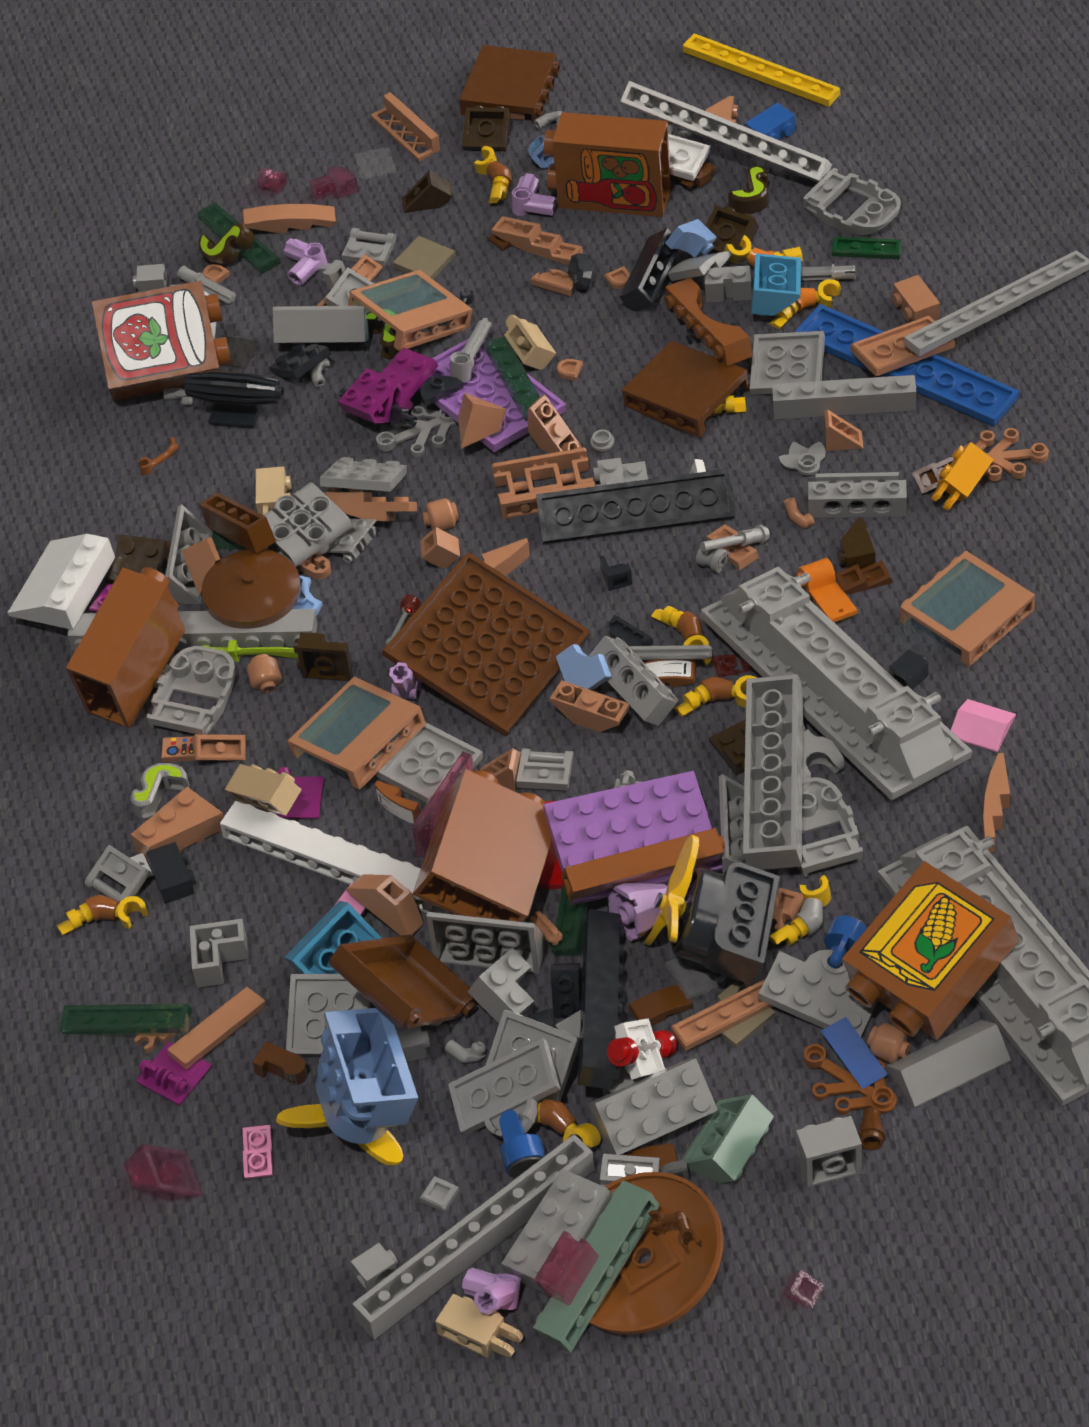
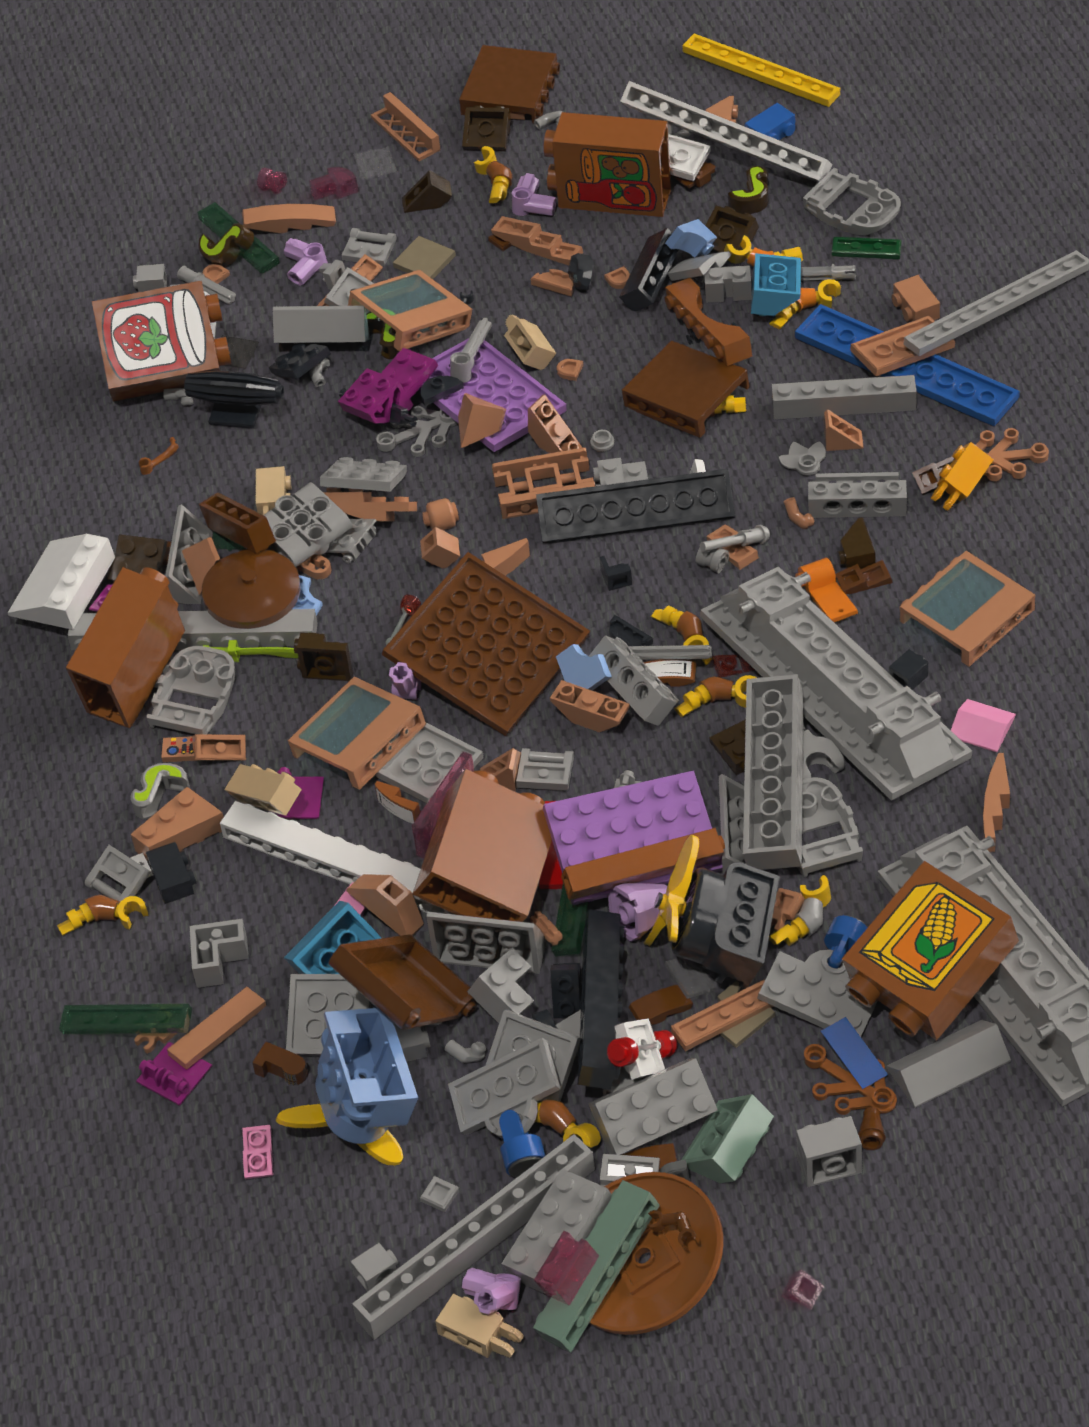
(162, 1171): clear pink slope -> none
(264, 673): nougat head -> none
(512, 374): clear green plate -> none
(536, 151): medium blue rock -> none
(786, 359): light grey plate -> none
(888, 1043): nougat head -> none

